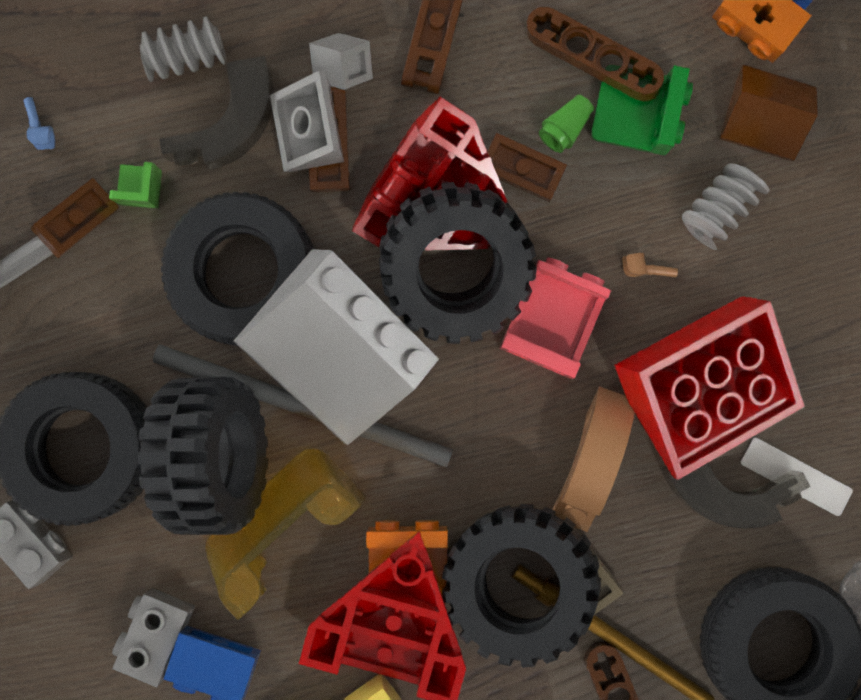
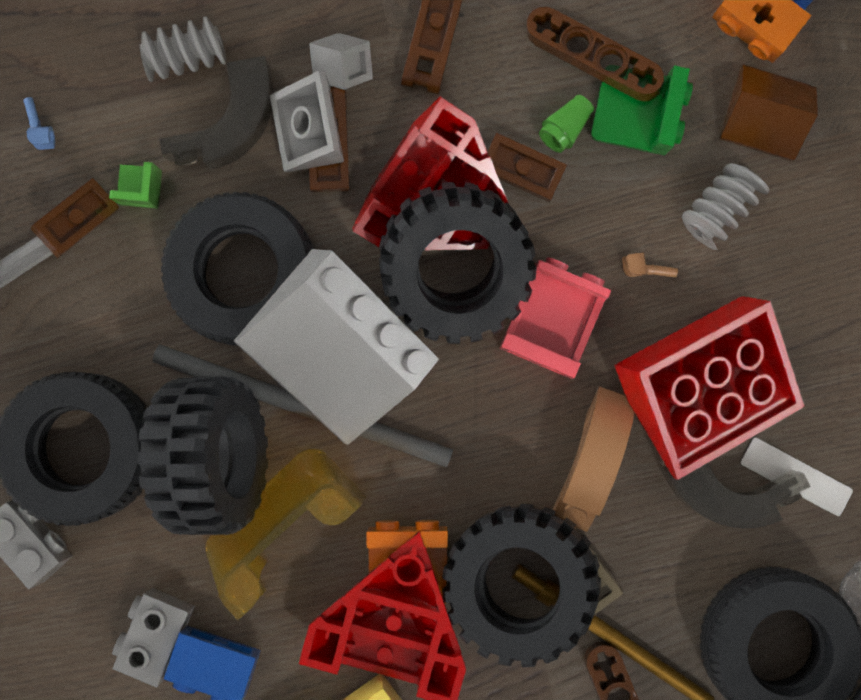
(398, 186): red bush -> none

